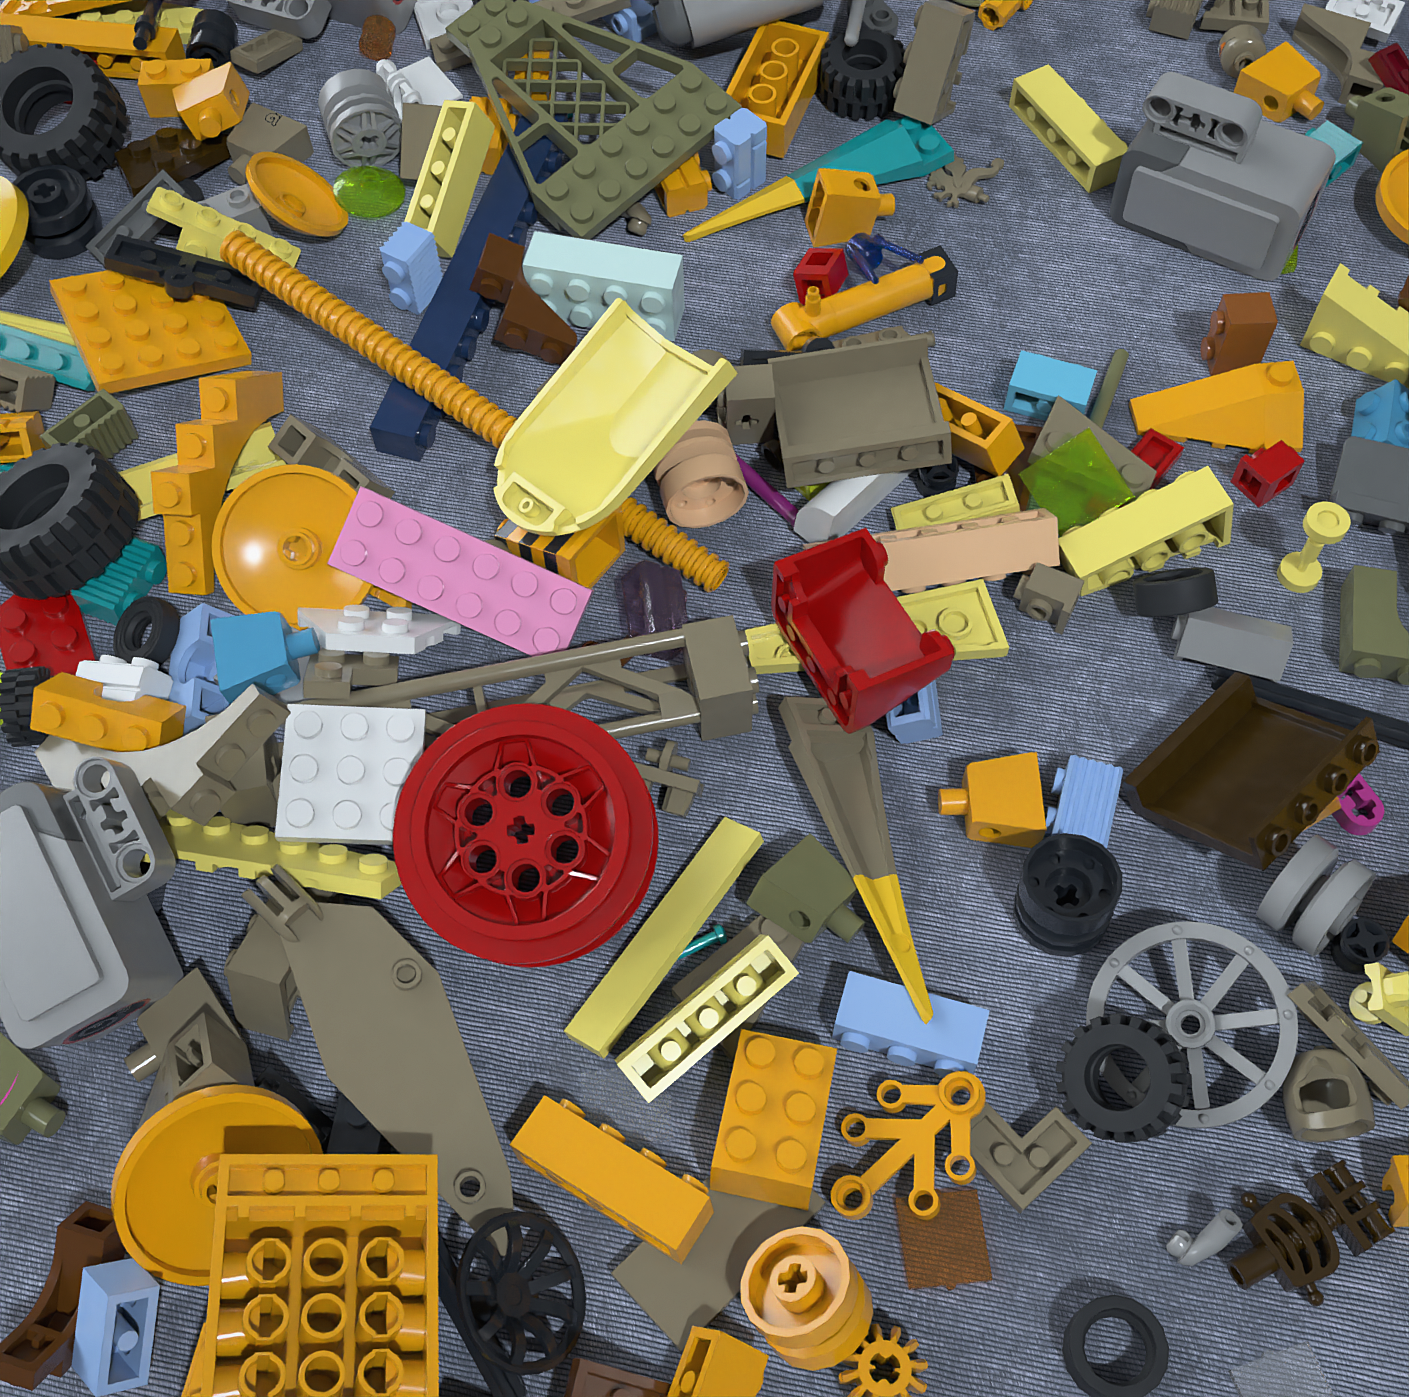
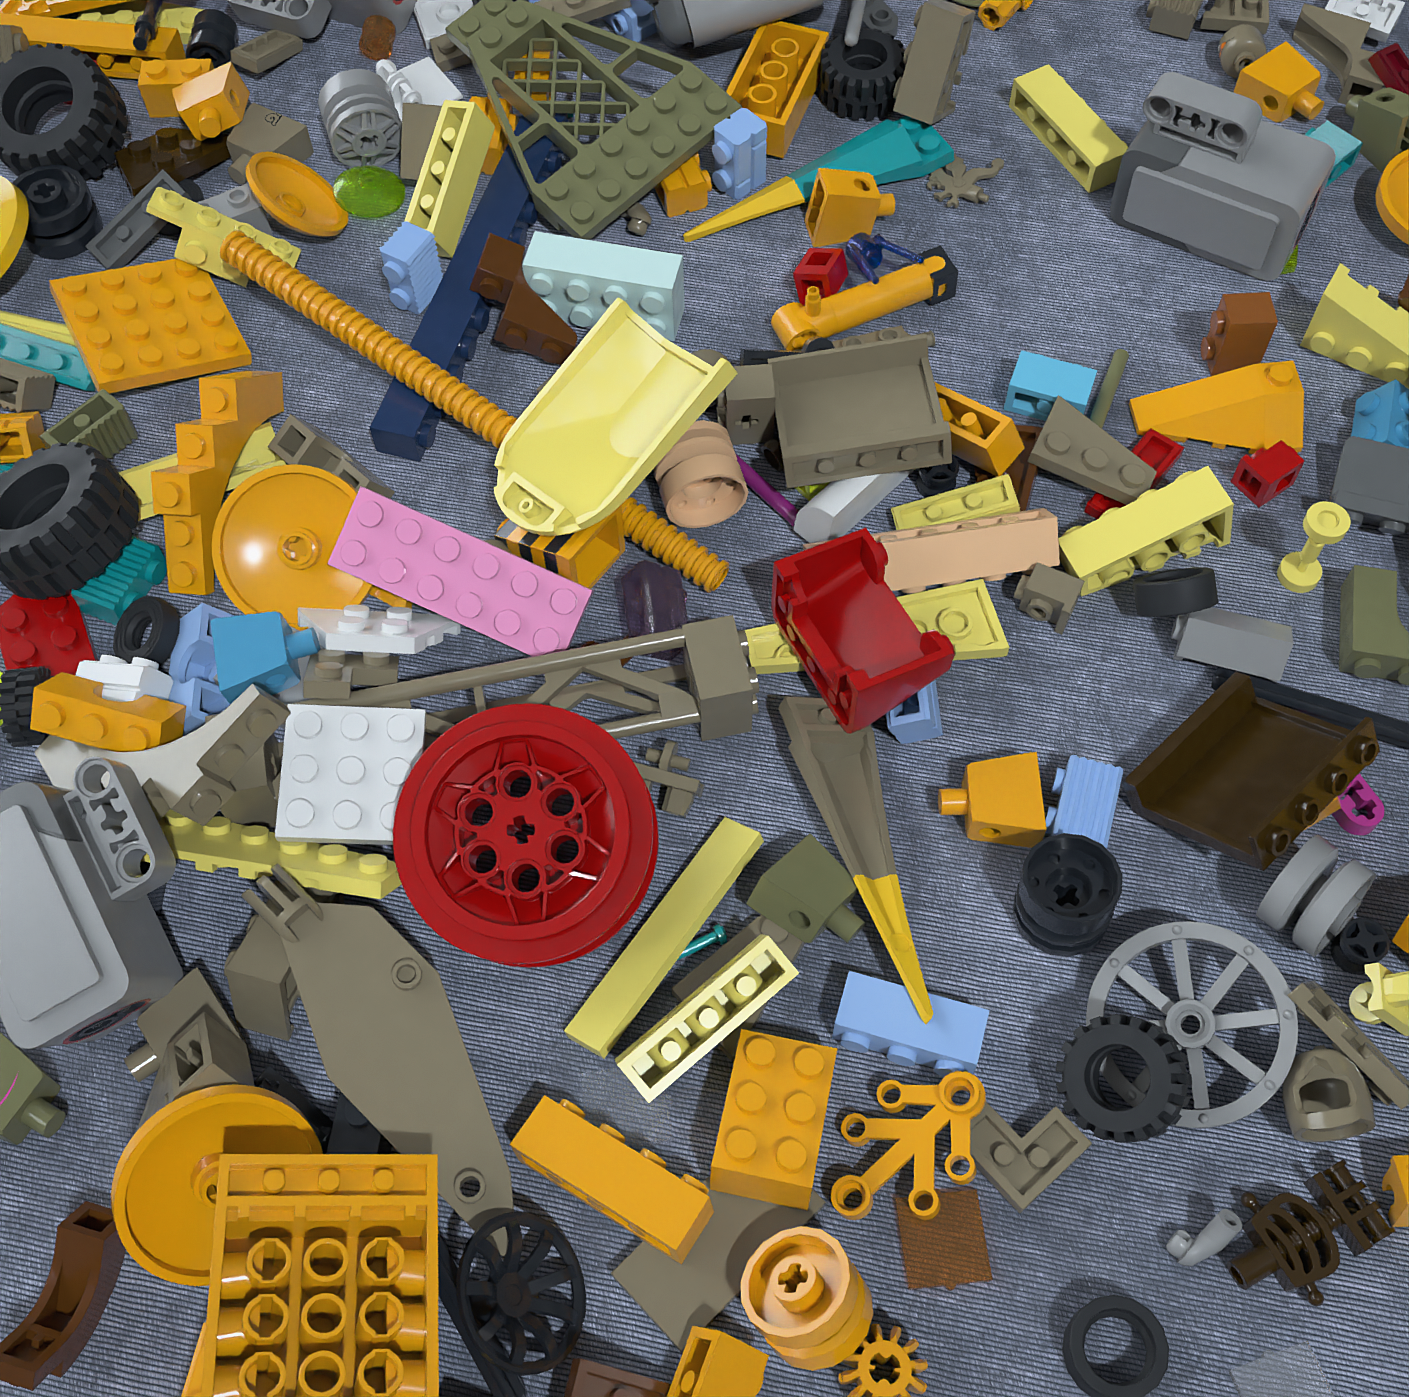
(115, 1326): light blue brick -> none
(181, 271): black hinge -> none
(1076, 482): clear neon green plate -> none

